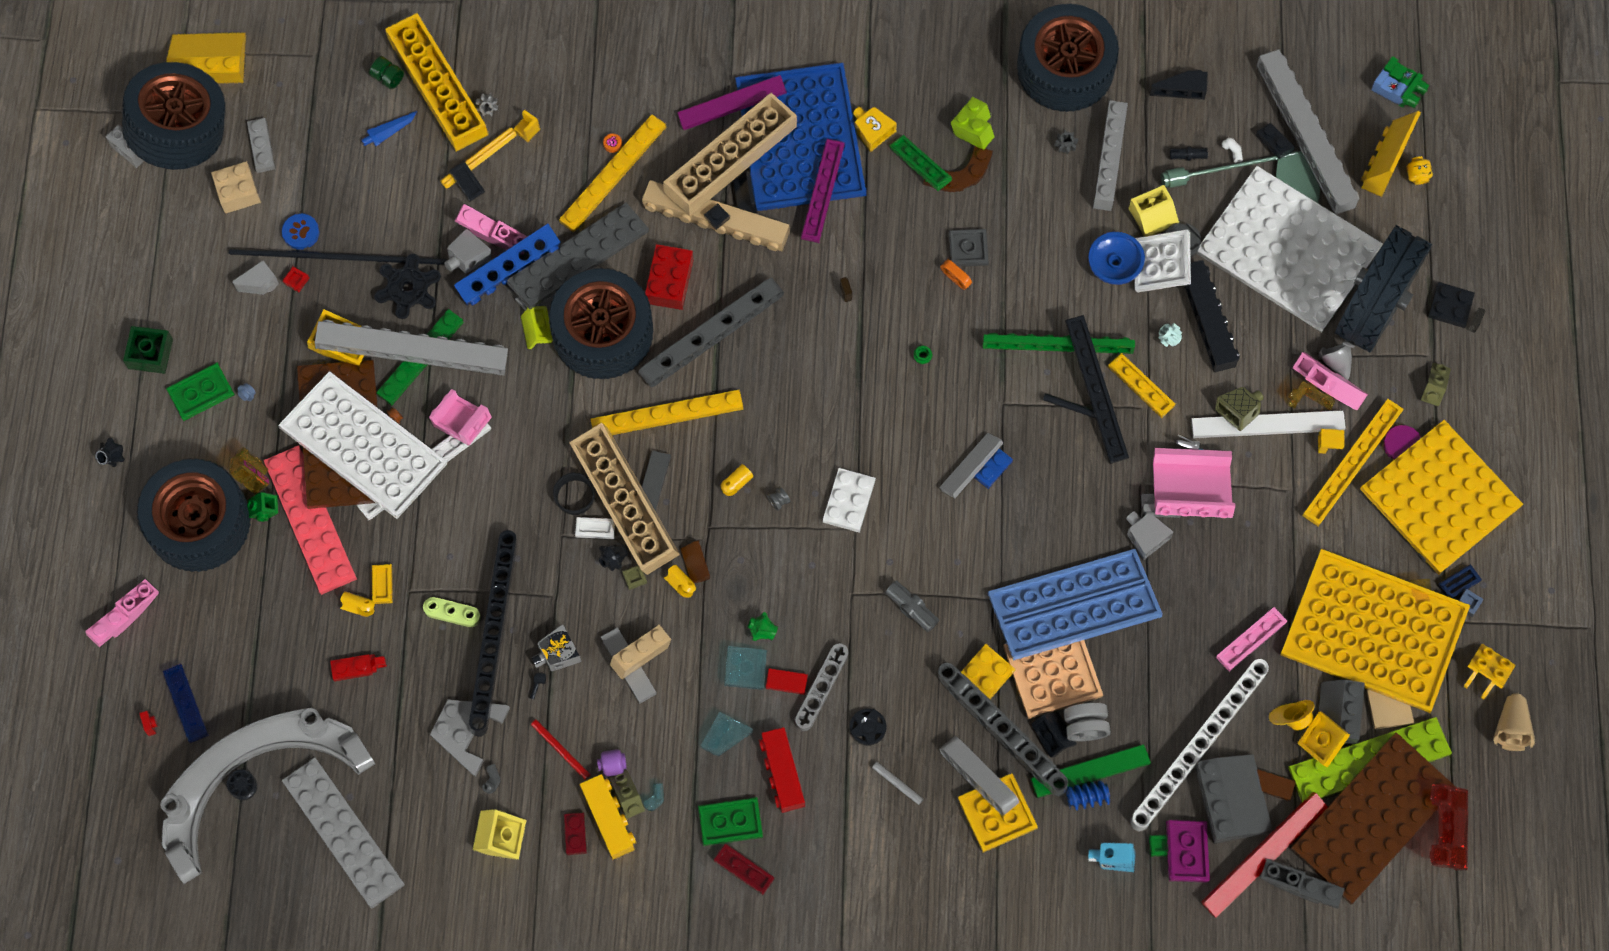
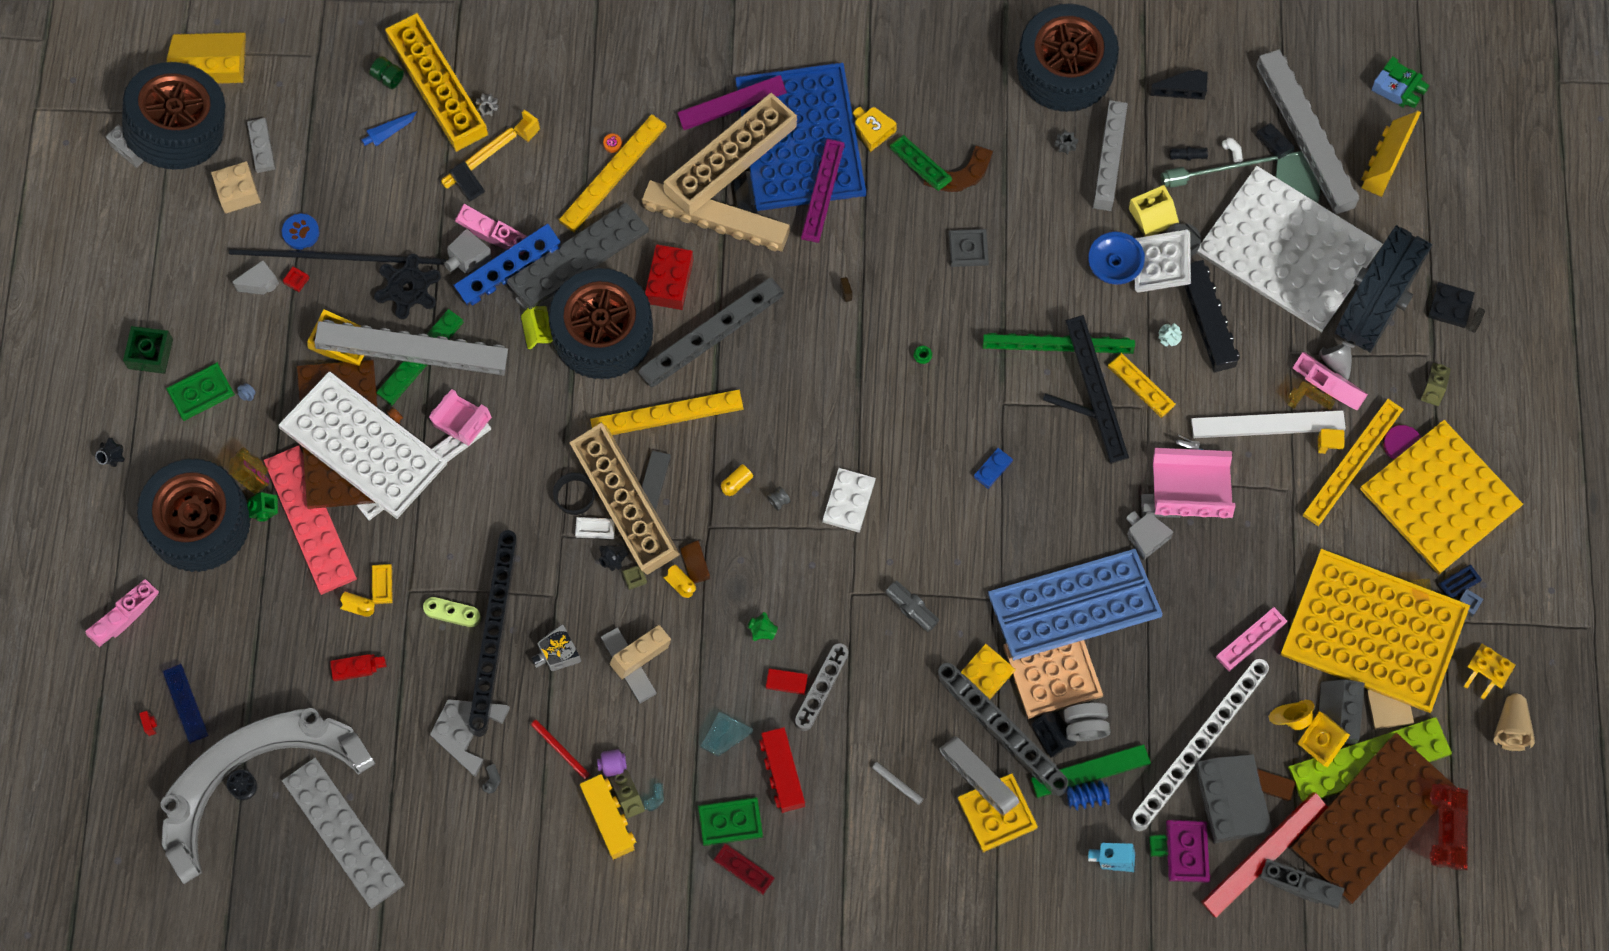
(499, 834): light yellow slope -> none
(539, 678): black hand -> none
(575, 834): dark red plate -> none
(717, 216): black plate -> none
(745, 668): clear light blue plate -> none
(868, 727): black wheel -> none
(956, 274): orange beam -> none
(971, 465): light grey tile -> none
(972, 124): lime brick -> none
(1239, 406): olive torso -> none
(1419, 170): yellow head -> none

